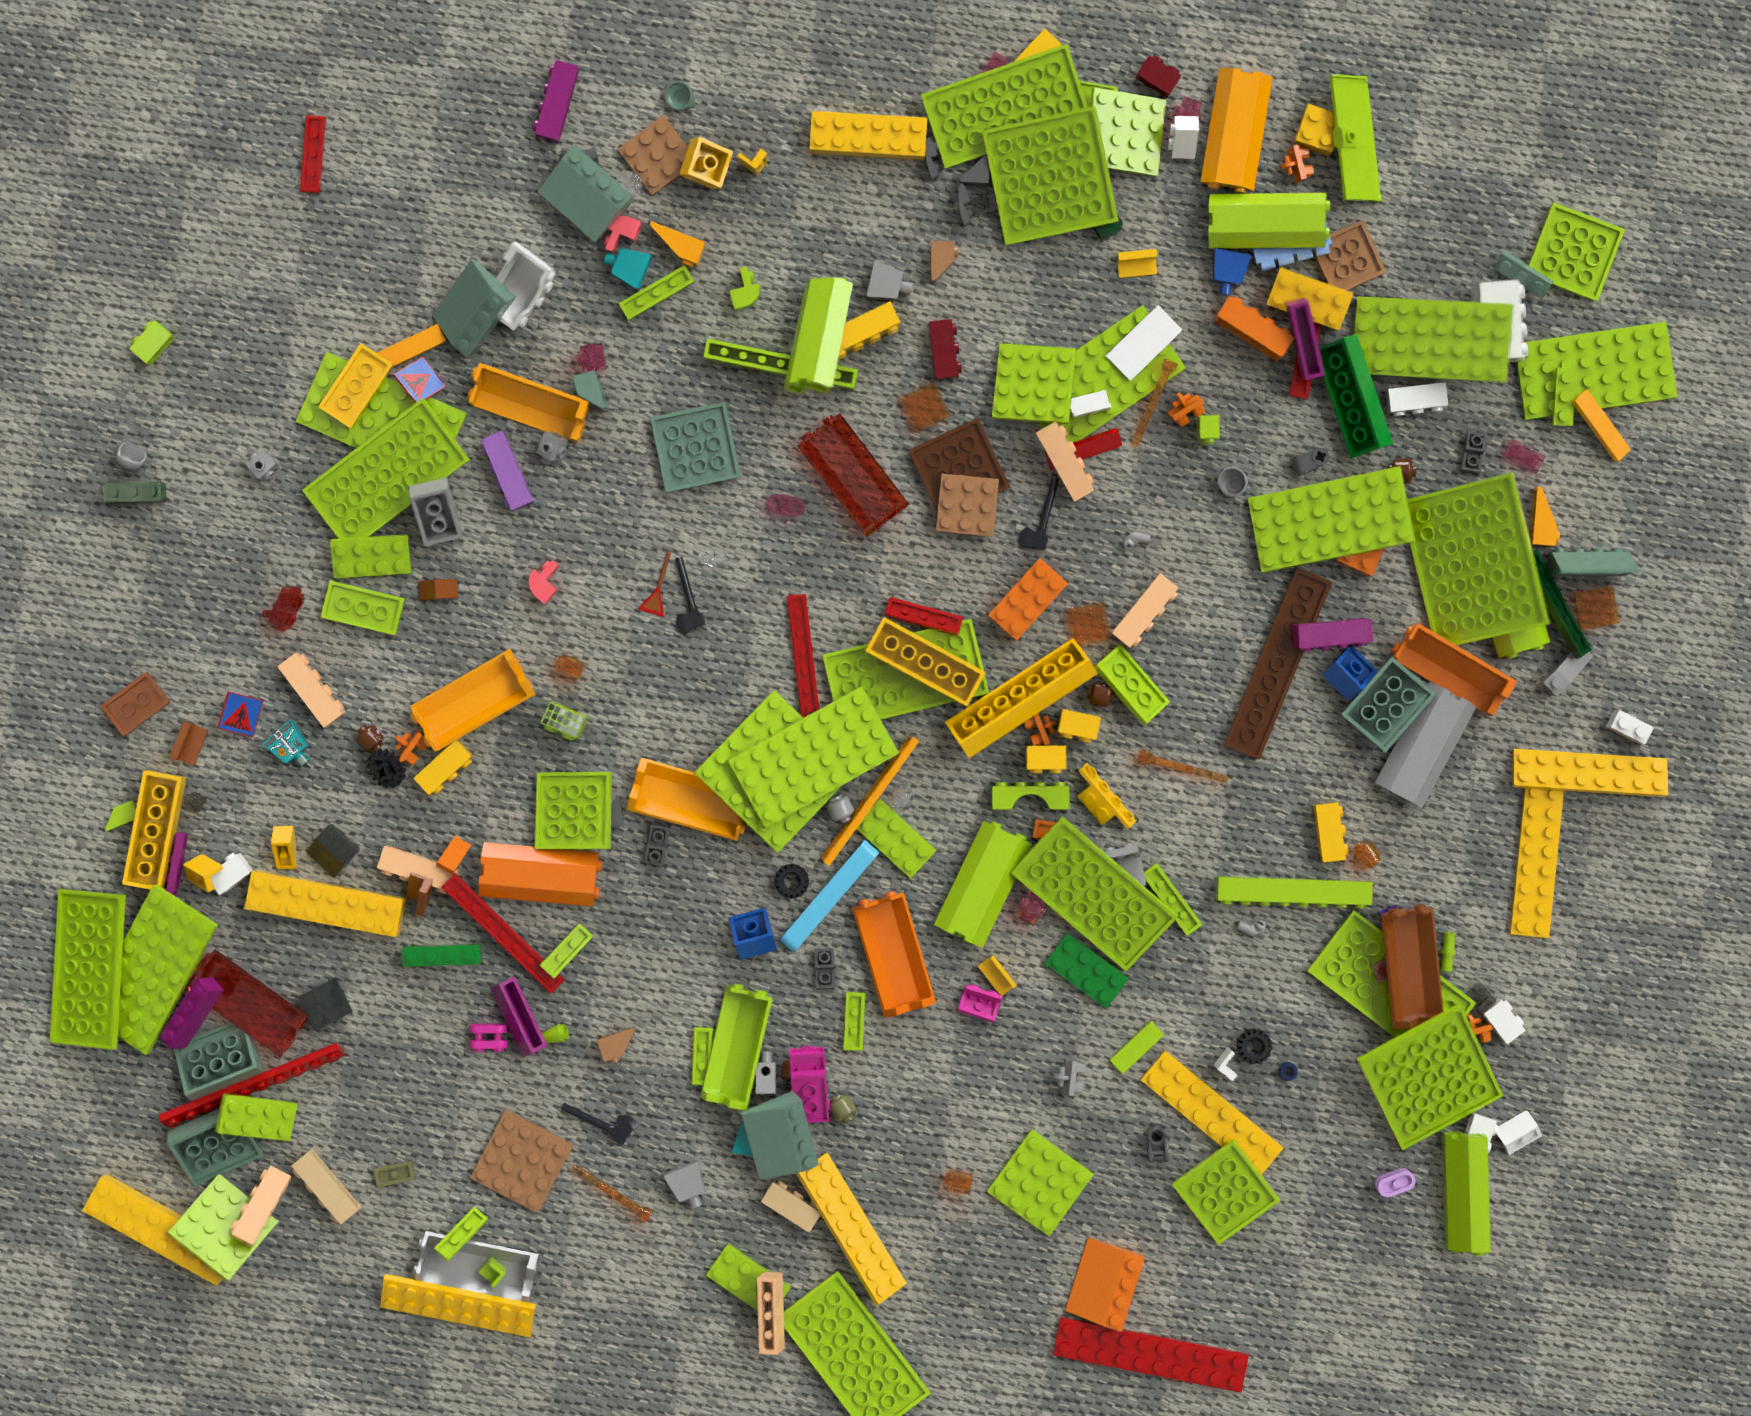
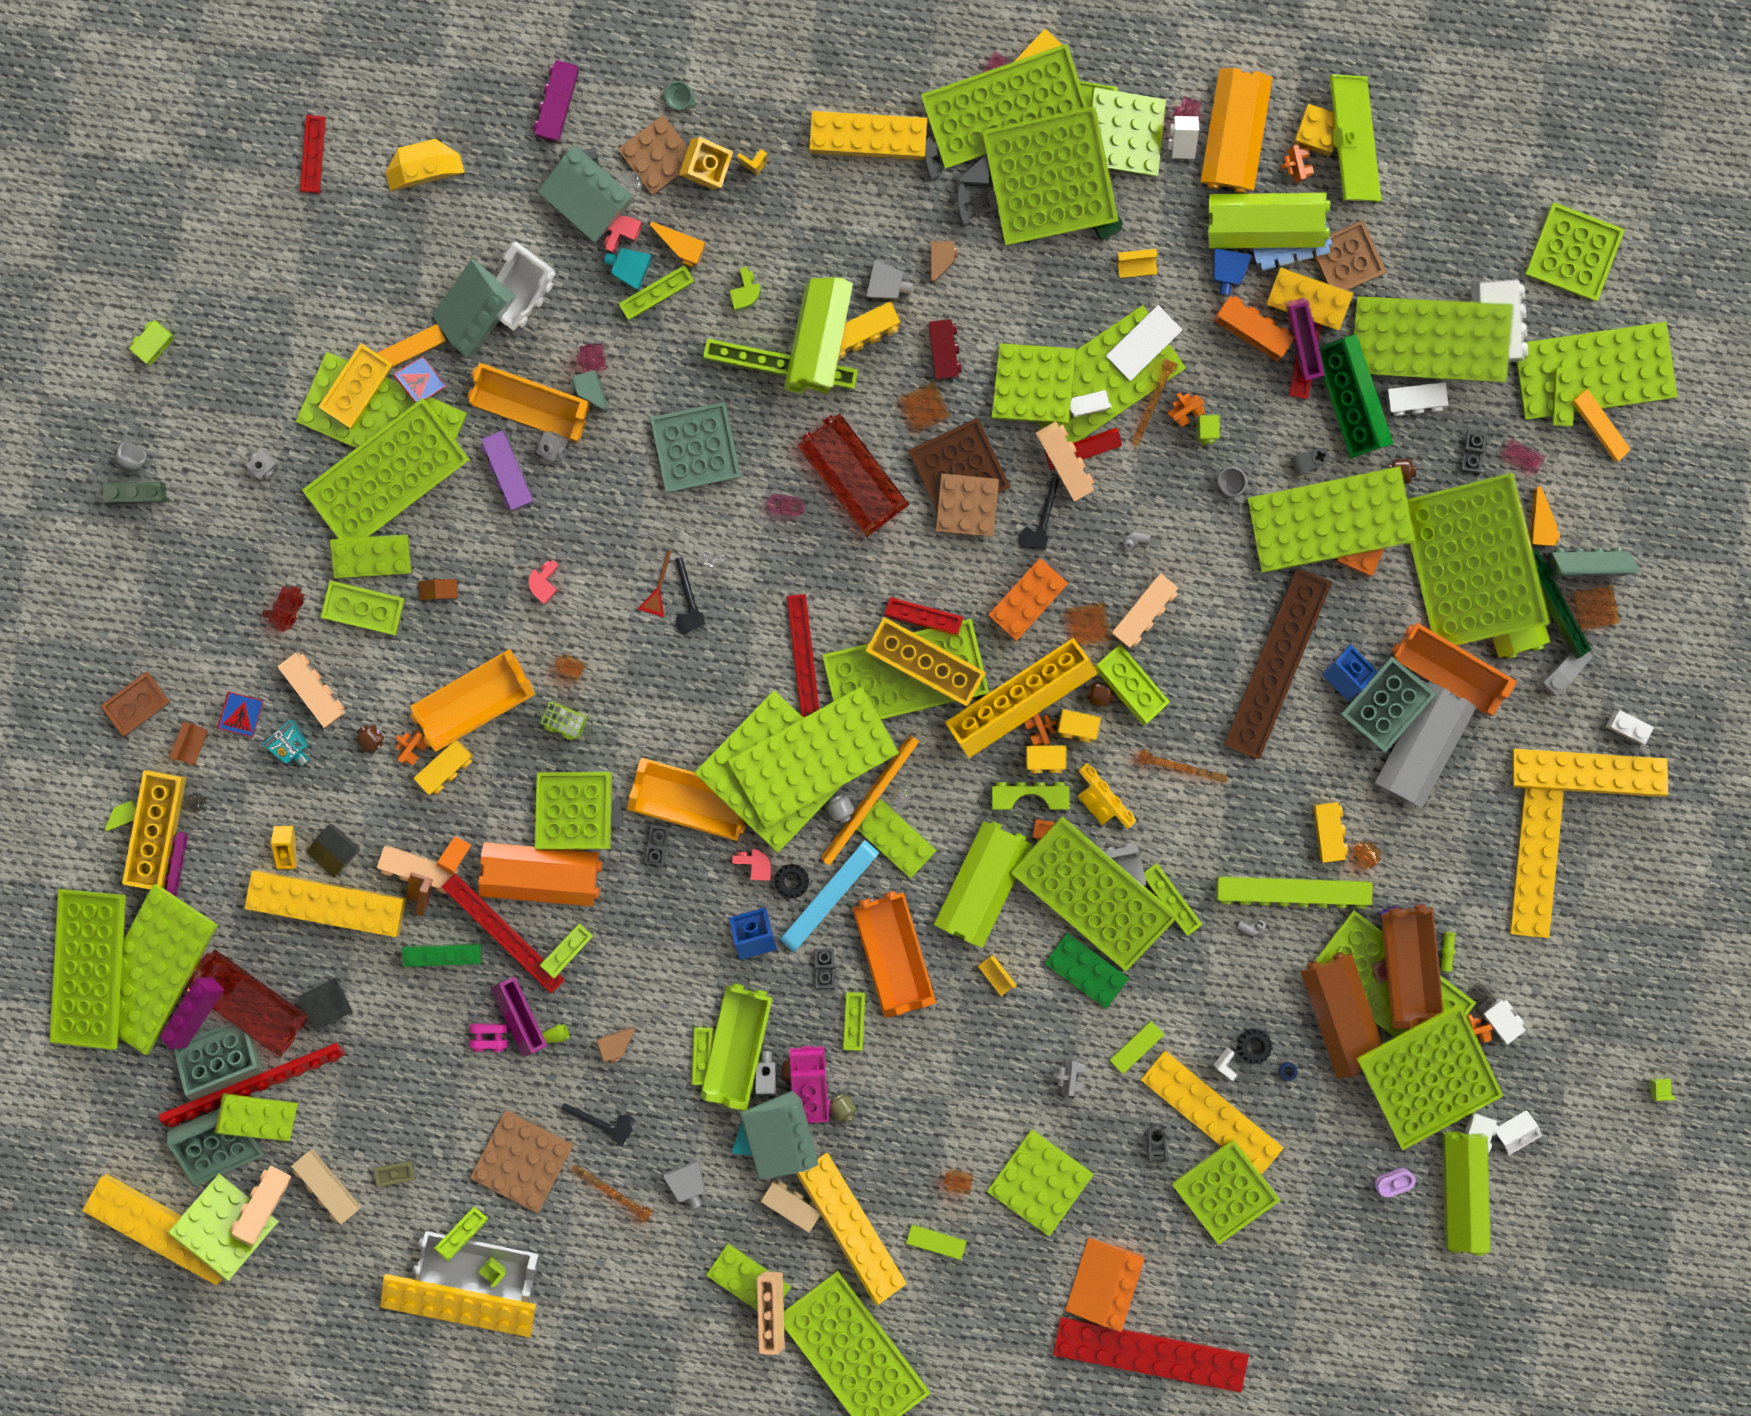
(200, 871): yellow panel -> none
(233, 872): white brick -> none
(386, 768): black gear -> none
(422, 164): none -> yellow wedge
(435, 511): light grey brick -> none
(760, 863): none -> coral brick
(936, 1242): none -> lime tile
(979, 1003): dark pink bracket -> none
(1033, 905): clear pink brick -> none
(1158, 75): dark red brick -> none
(1332, 633): magenta brick -> none
(1341, 1012): none -> dark orange panel
(1529, 277): sand green plate -> none
(1661, 1089): none -> lime panel

